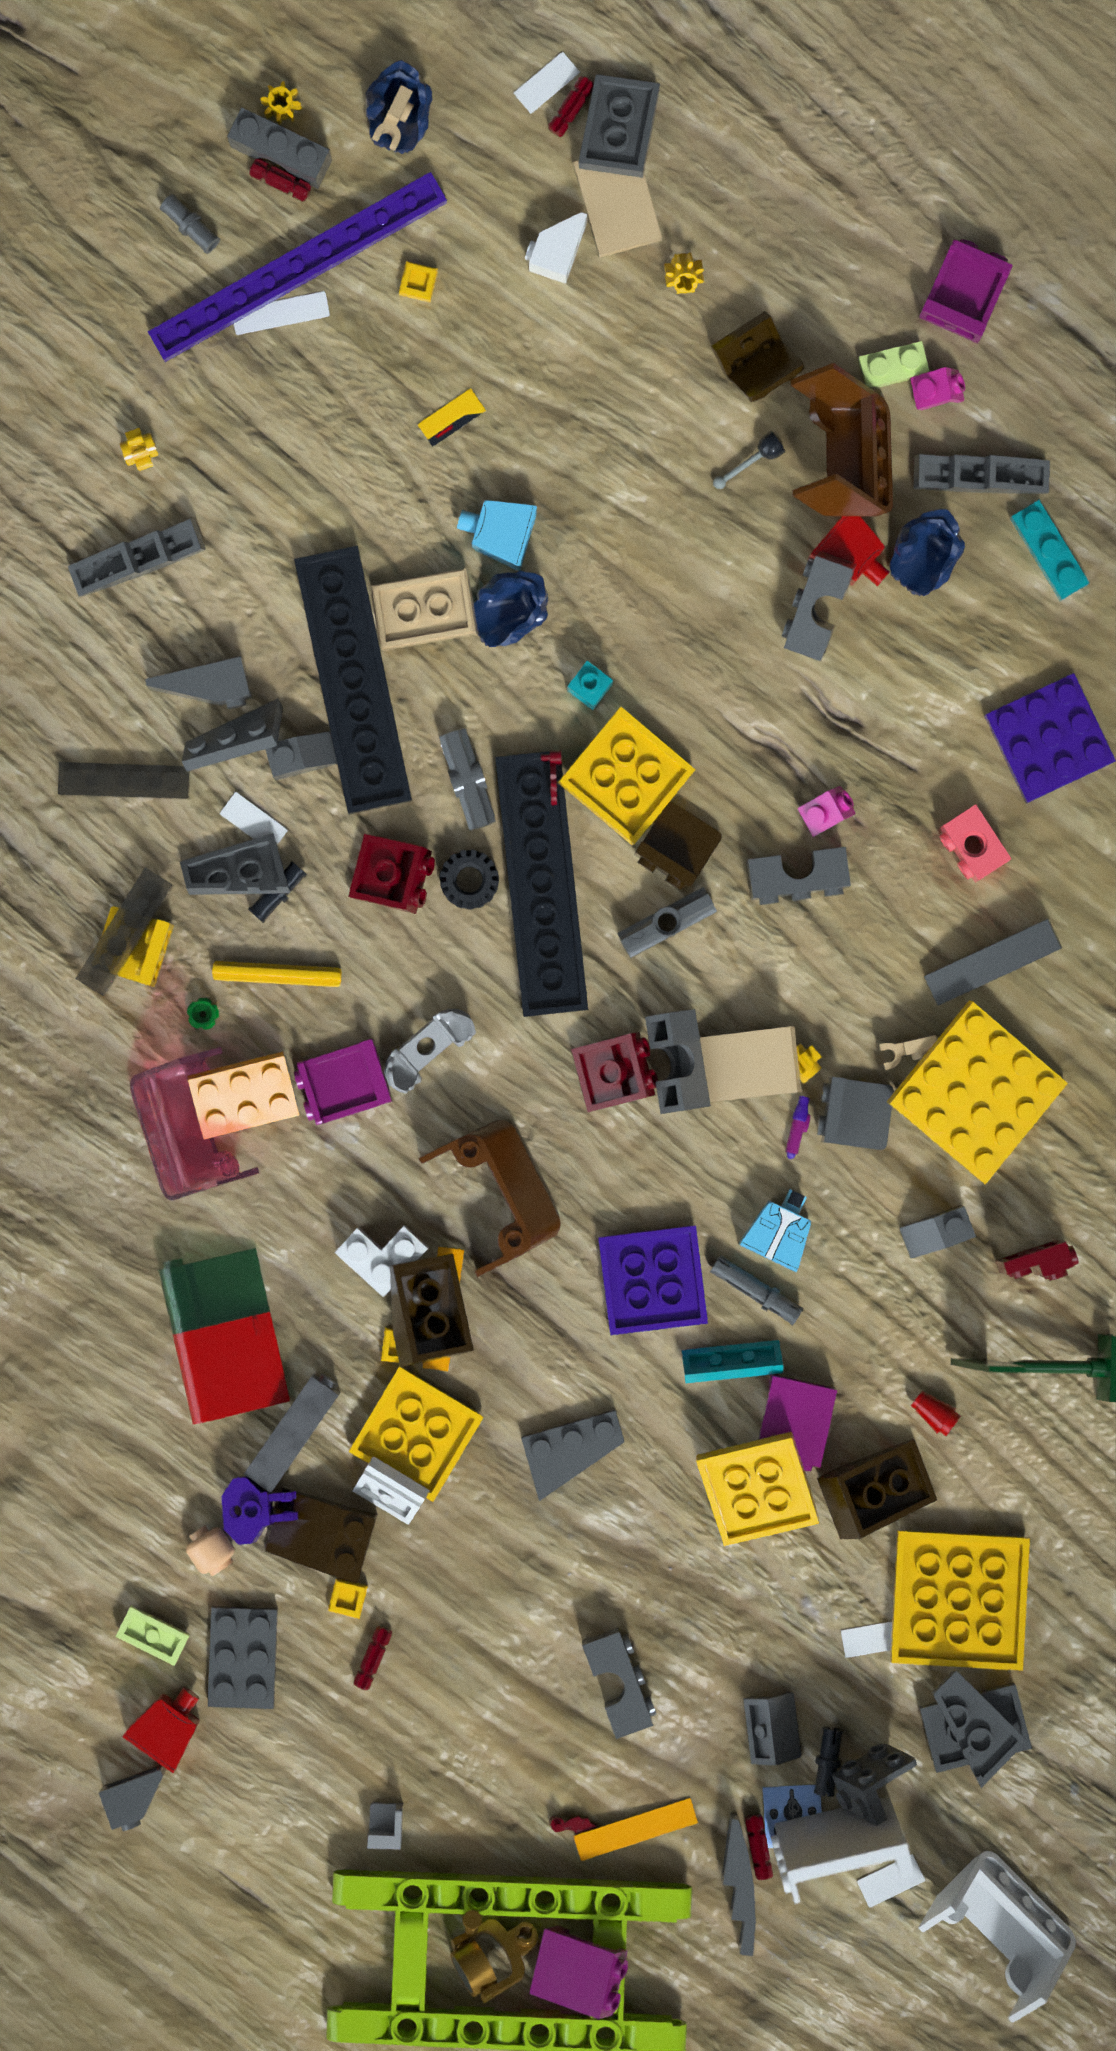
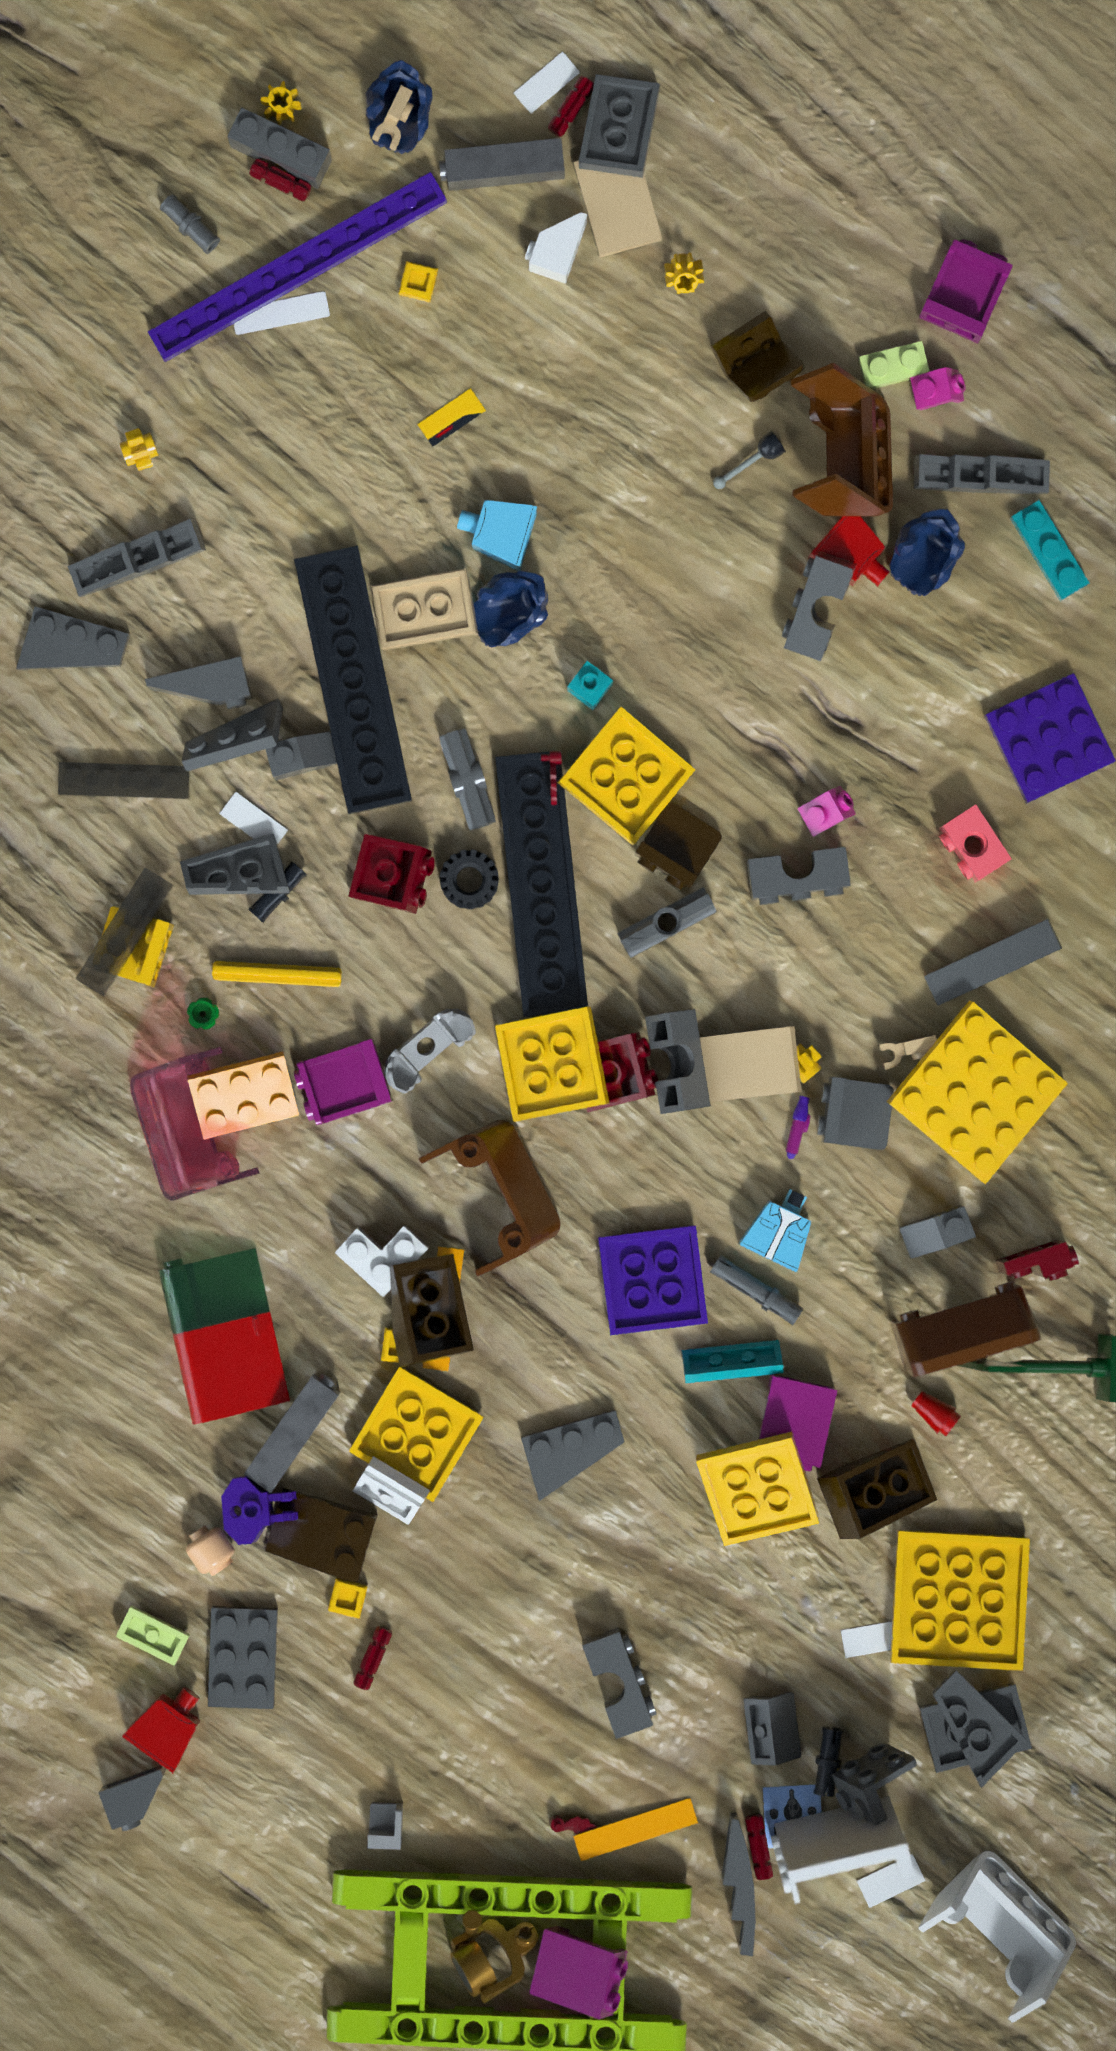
(68, 642): none -> dark grey wing
(503, 164): none -> flat silver brick
(552, 1064): none -> yellow plate
(965, 1331): none -> reddish brown windscreen

